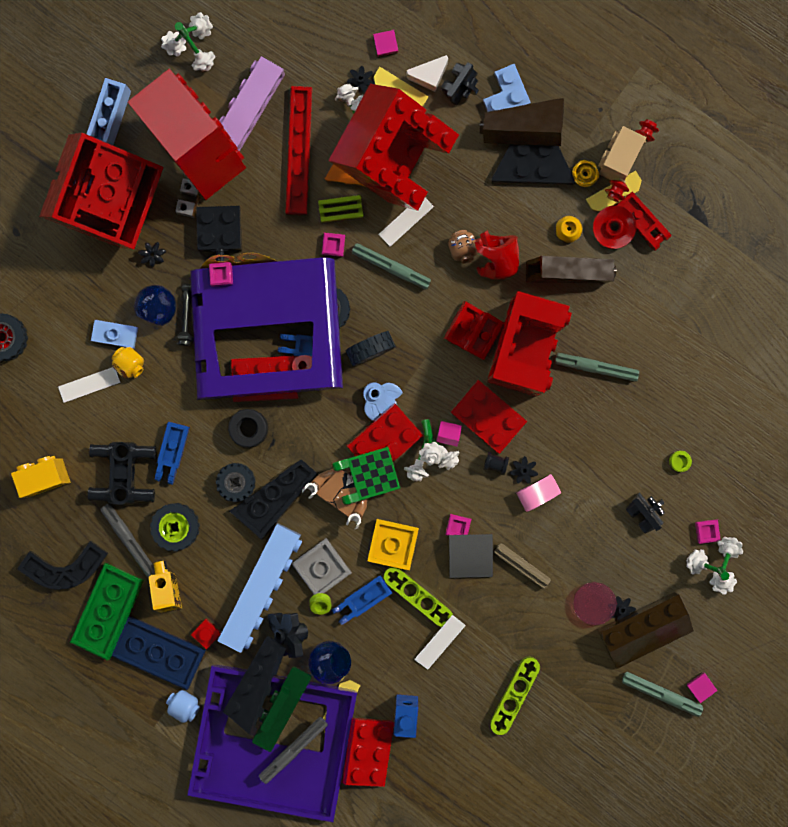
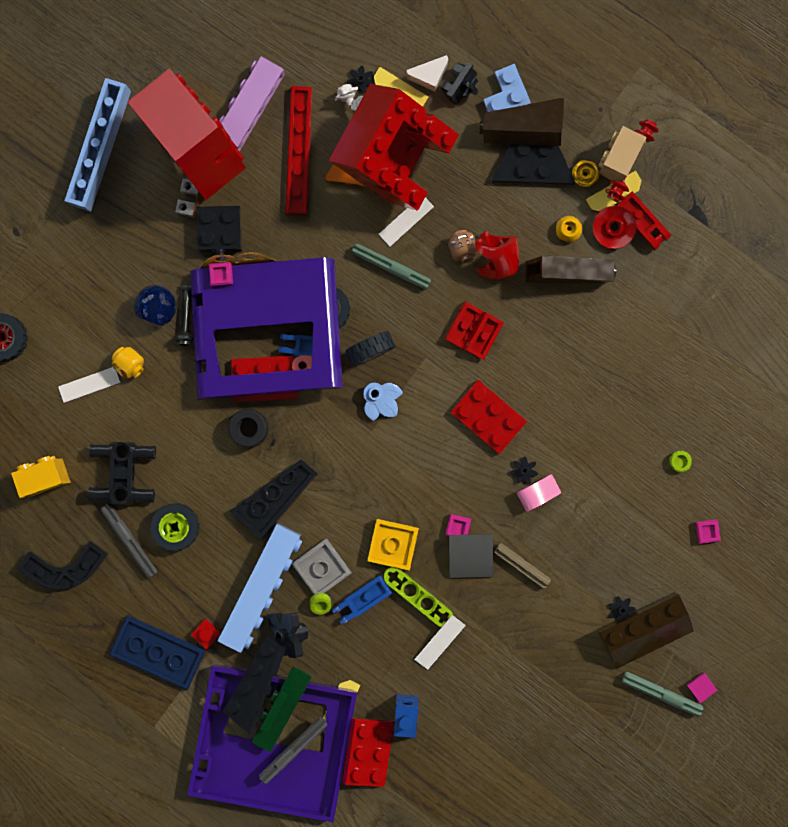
(107, 611): green tile -> none
(114, 334): light blue plate -> none
(117, 186): red piece -> none
(152, 254): black plant -> none
(164, 598): yellow torso -> none
(172, 450): blue hinge -> none
(175, 44): white plant -> none
(182, 706): light blue head -> none
(245, 480): black wheel -> none
(329, 662): clear blue helmet -> none
(332, 487): medium nougat torso -> none
(333, 244): dark pink tile -> none
(341, 208): lime tile -> none
(371, 474): green flag -> none
(385, 43): dark pink tile -> none
(389, 430): red plate -> none
(431, 453): white plant -> none
(449, 433): dark pink tile -> none
(496, 463): black bush -> none
(518, 697): lime beam -> none
(526, 344): red piece -> none
(594, 603): clear pink tile -> none
(596, 367): sand green axle -> none
(640, 505): black hips -> none
(722, 580): white plant -> none

